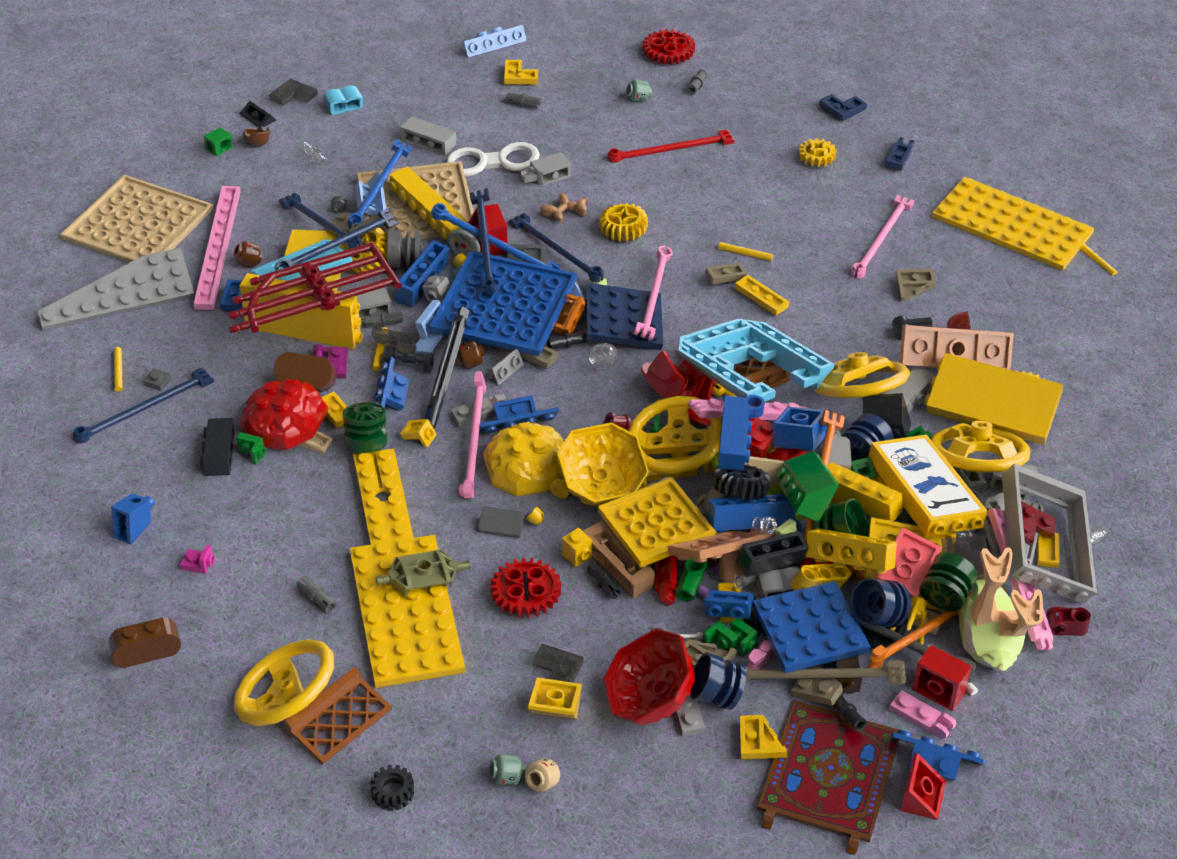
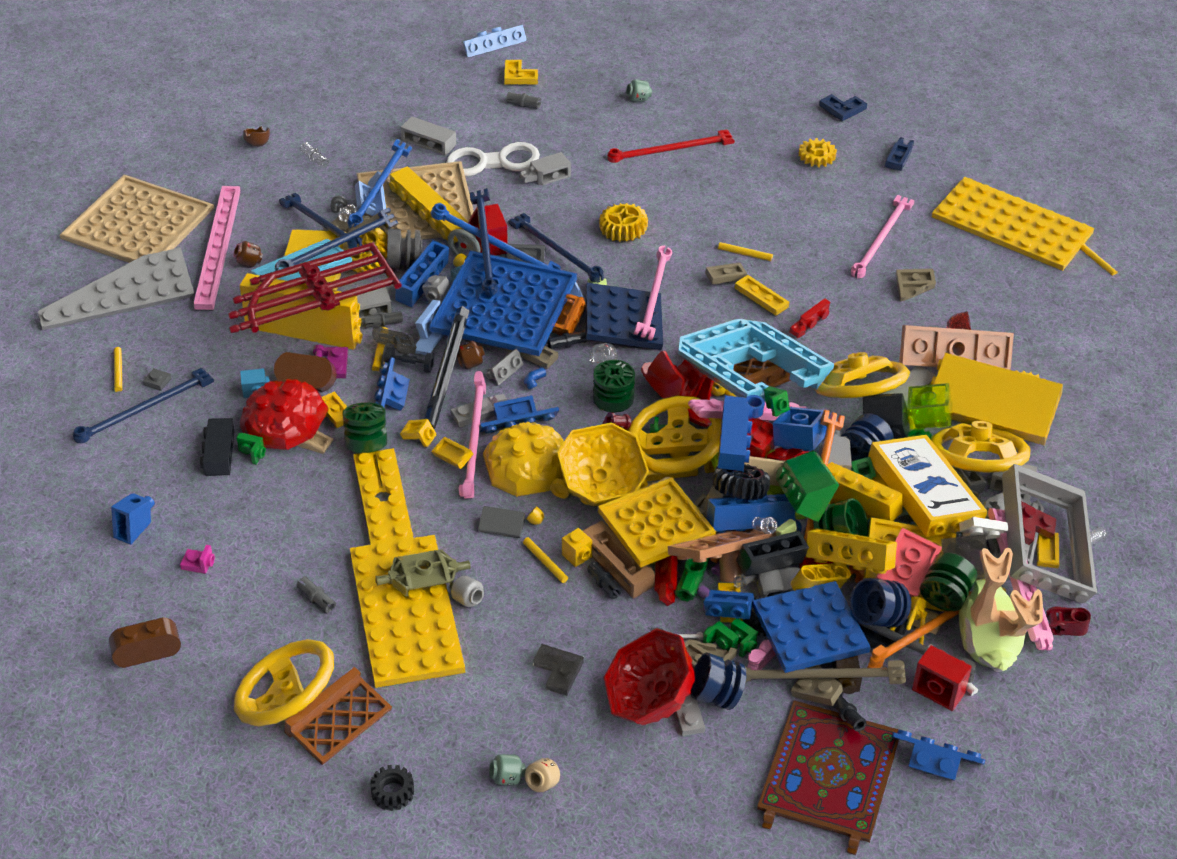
(218, 141): green brick -> none
(231, 290): blue bracket -> none
(252, 380): none -> dark azure brick
(257, 115): black slope -> none
(293, 89): clear smoke plate -> none
(343, 100): medium azure brick -> none
(345, 212): none -> clear pin
(452, 452): none -> yellow tile
(467, 591): none -> light grey head
(532, 376): none -> blue arm
(542, 584): red gear -> none
(552, 211): medium nougat piece -> none
(555, 698): yellow slope -> none
(559, 574): none -> yellow bar
(613, 386): none -> dark green wheel
(669, 46): red gear -> none
(697, 82): dark grey pin -> none
(758, 739): yellow wing -> none
(776, 400): none -> green bracket
(810, 318): none -> red hinge
(903, 320): black piece -> none
(922, 714): bright pink hinge -> none
(923, 790): red slope -> none
(929, 406): none -> clear neon green brick
(981, 526): none -> white plate

